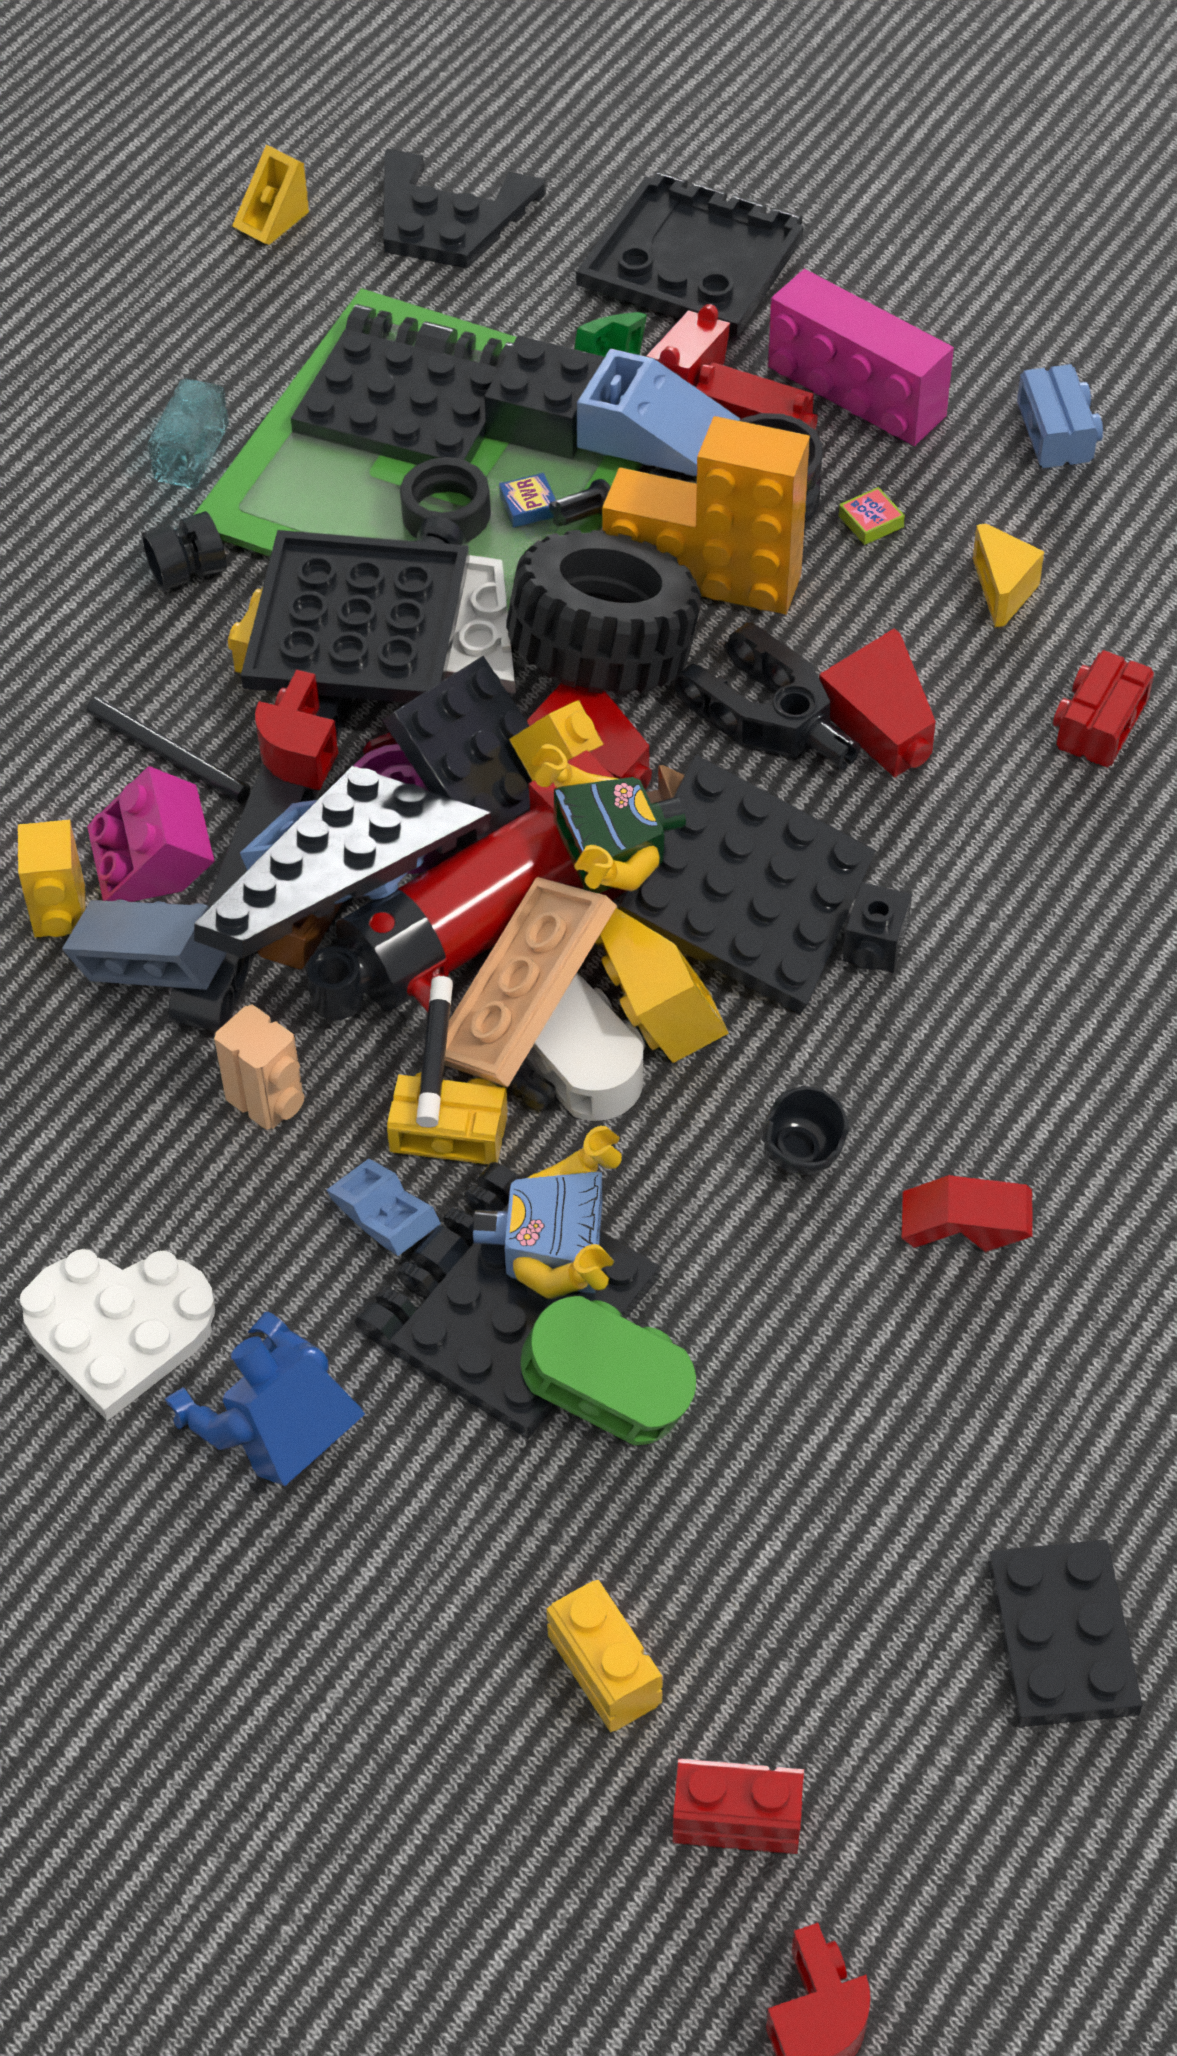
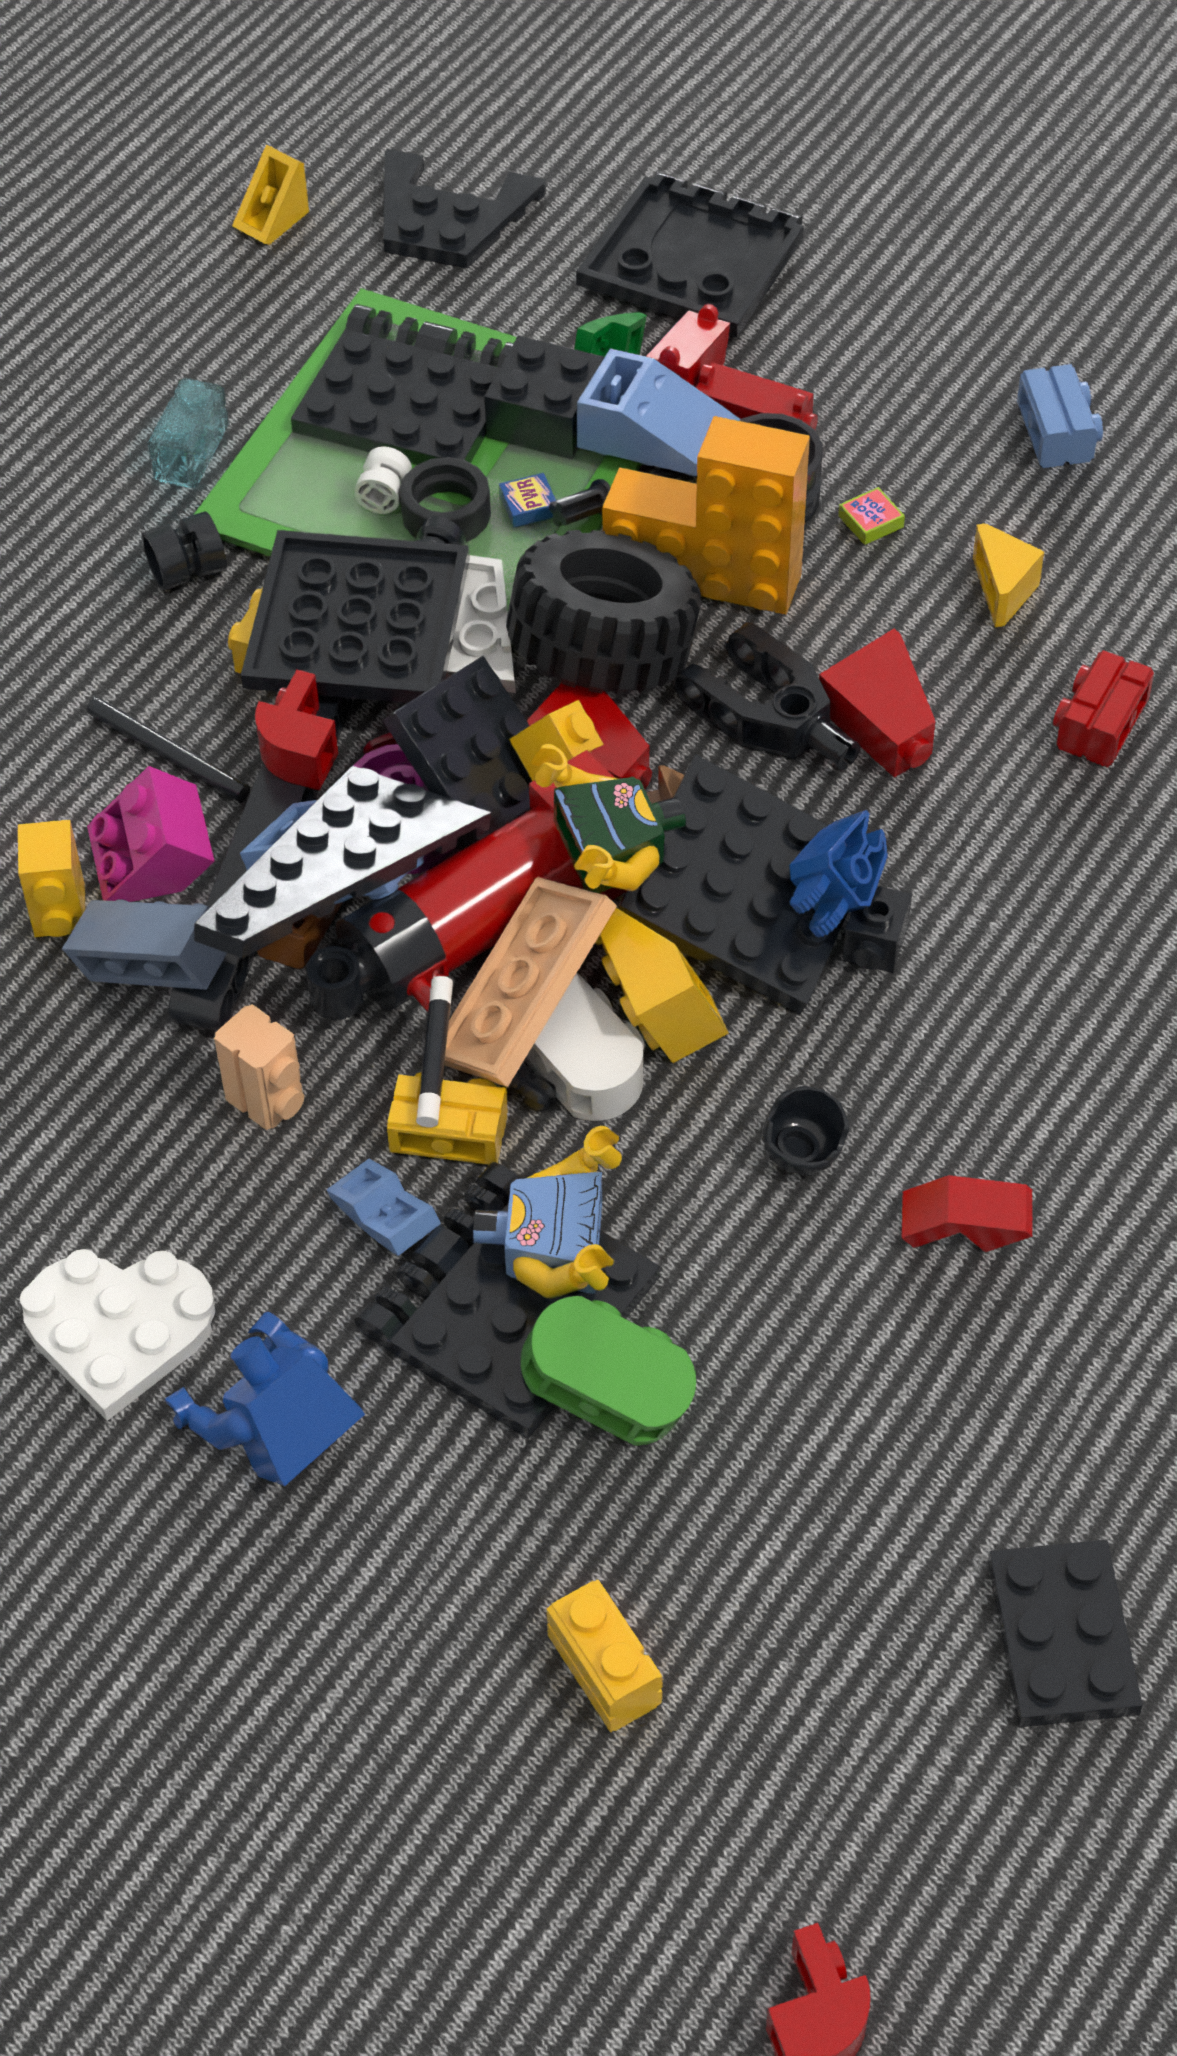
(381, 482): none -> white wheel
(738, 1806): red brick -> none
(838, 871): none -> blue hinge
(859, 357): dark pink brick -> none

